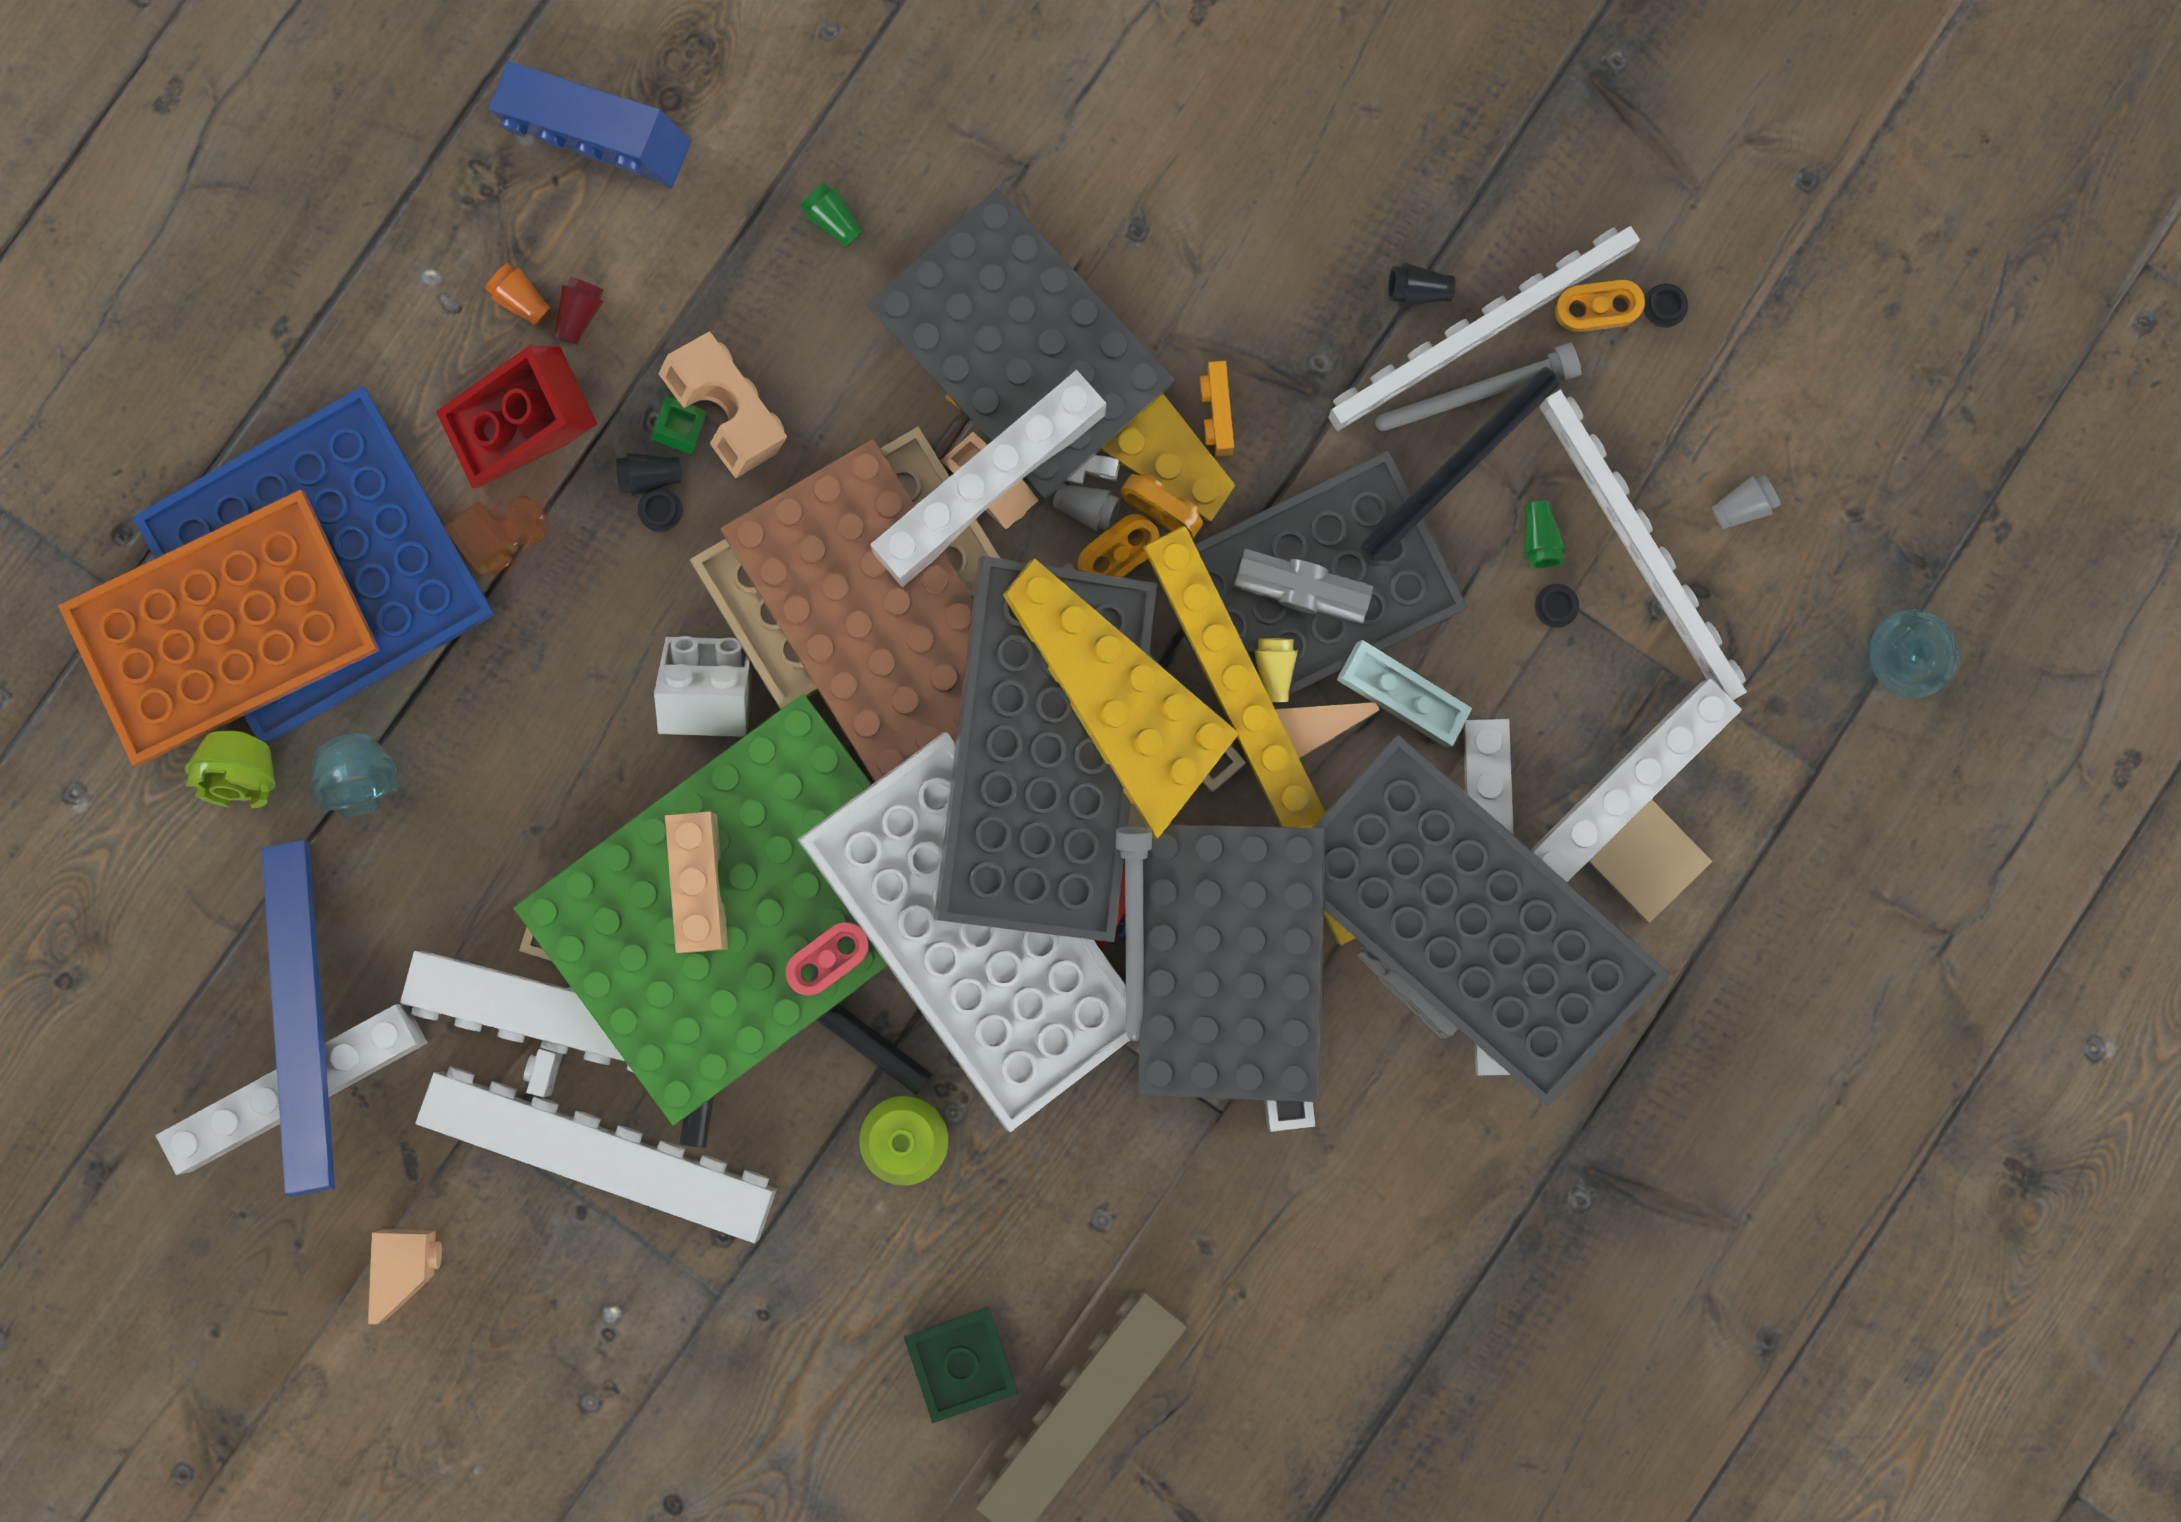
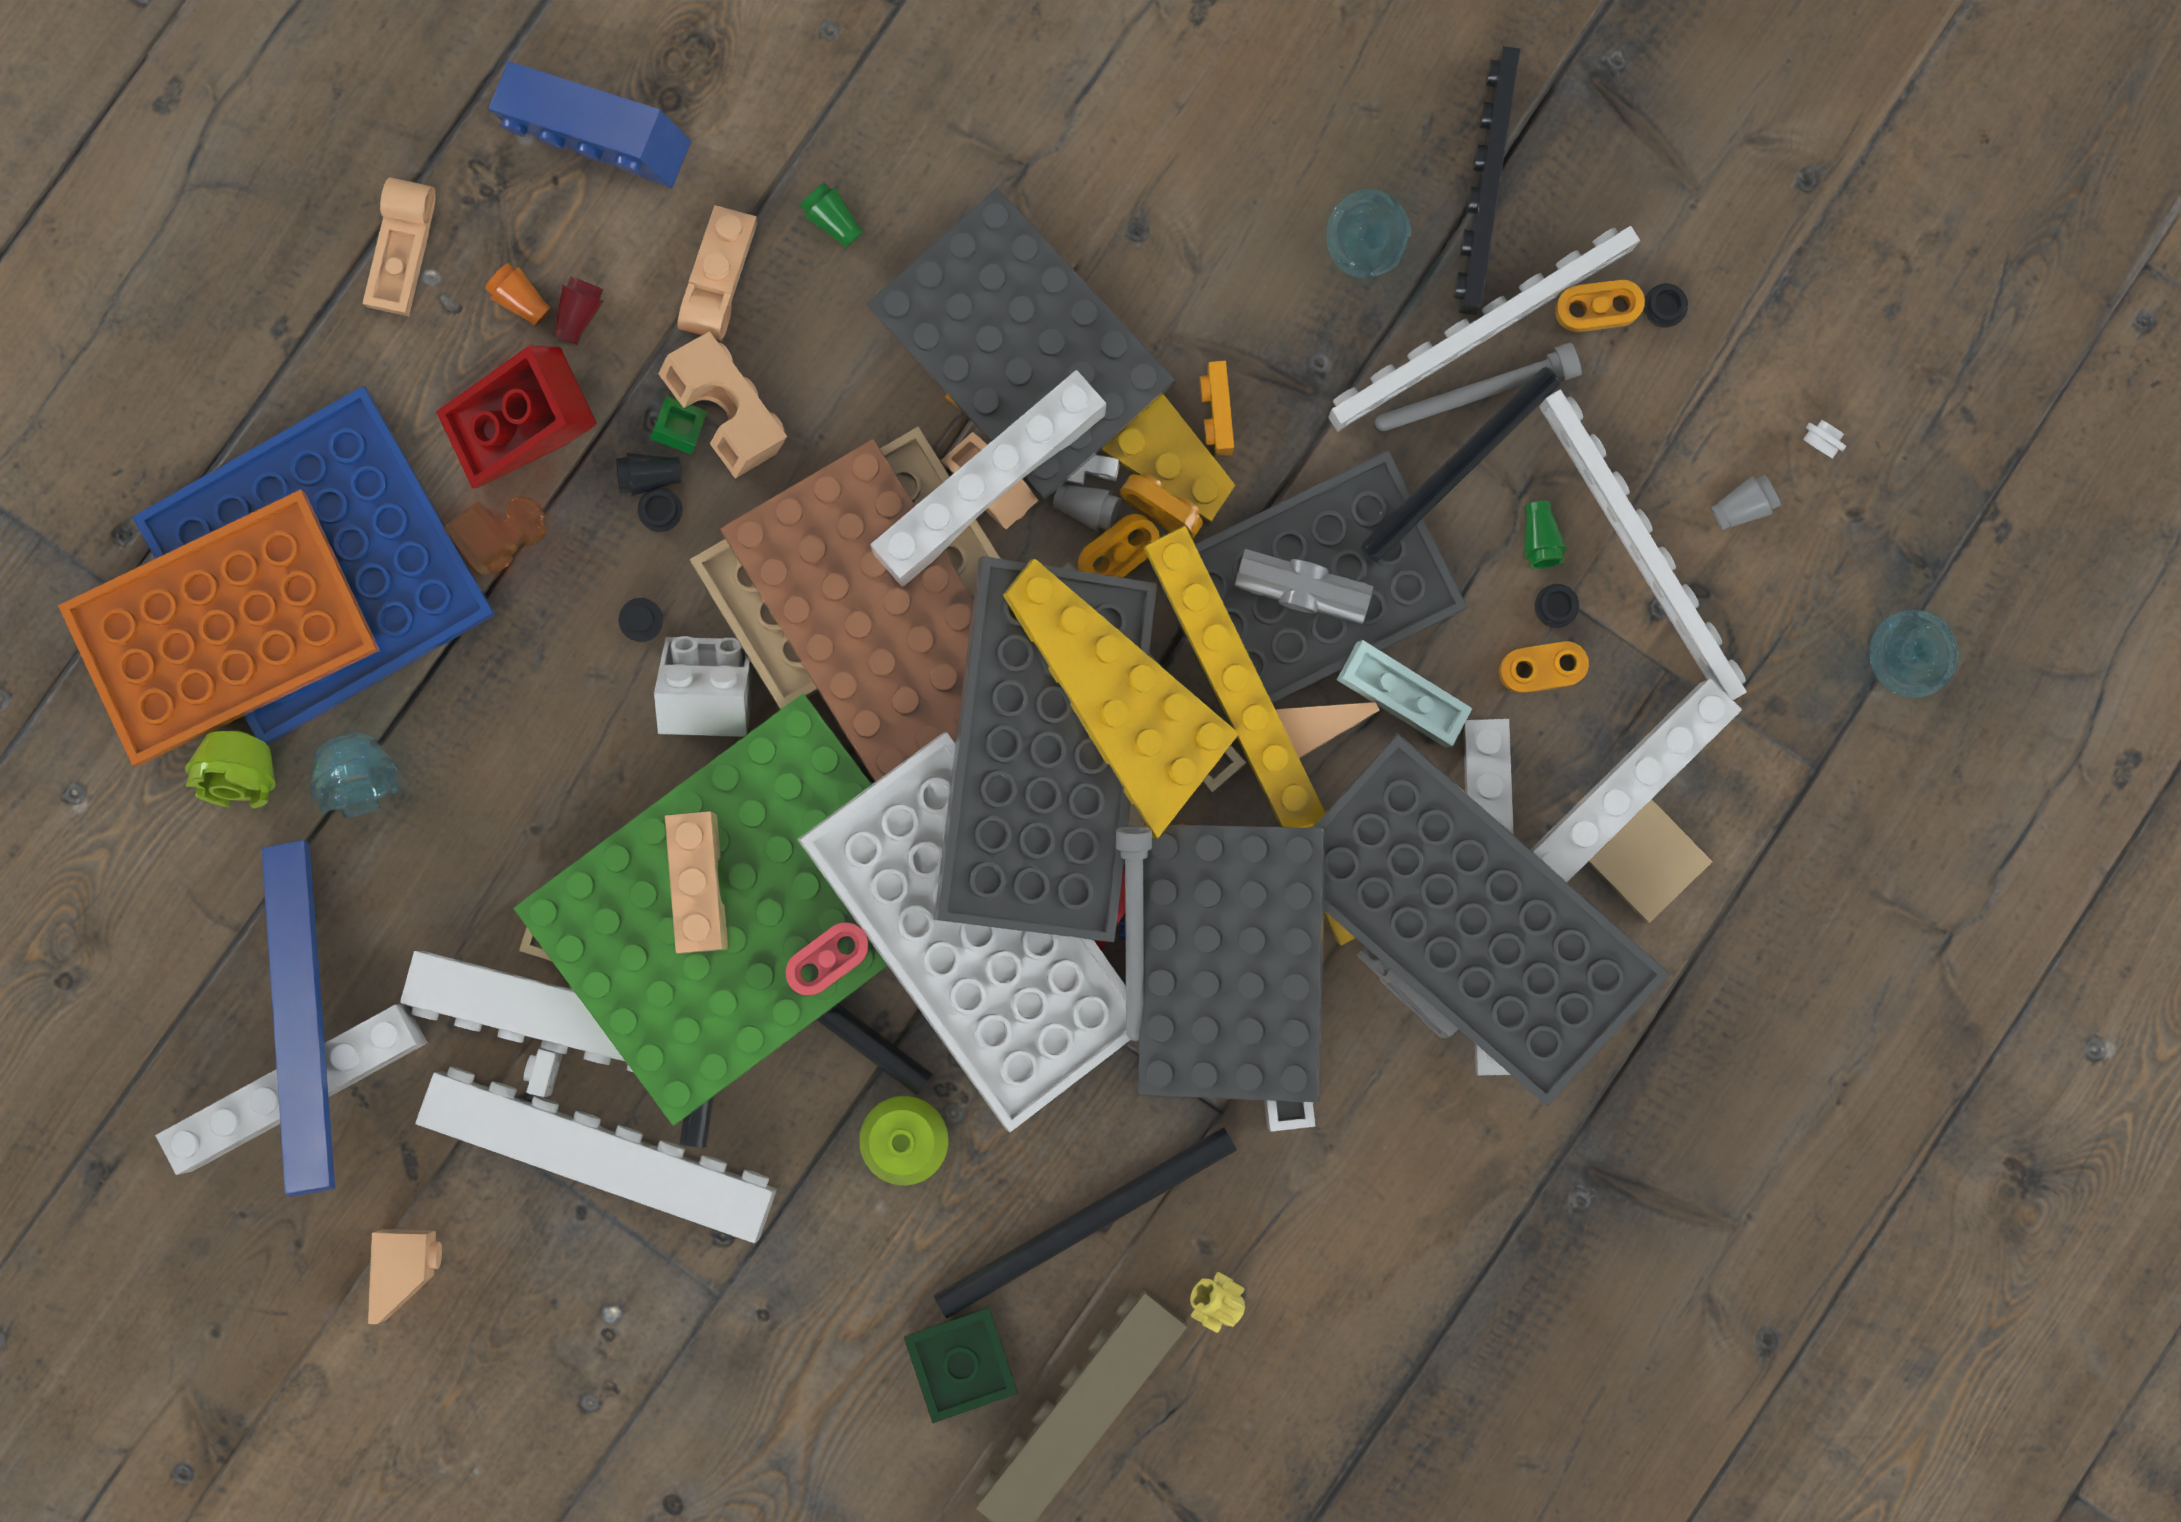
(400, 245): none -> light nougat plate
(640, 620): none -> black plate
(716, 273): none -> light nougat plate
(1085, 1223): none -> black piece
(1217, 1302): none -> light yellow gear
(1275, 666): light yellow cone -> none
(1367, 233): none -> clear light blue cone
(1419, 285): black cone -> none
(1483, 199): none -> black plate
(1544, 667): none -> light orange plate
(1825, 438): none -> white plate

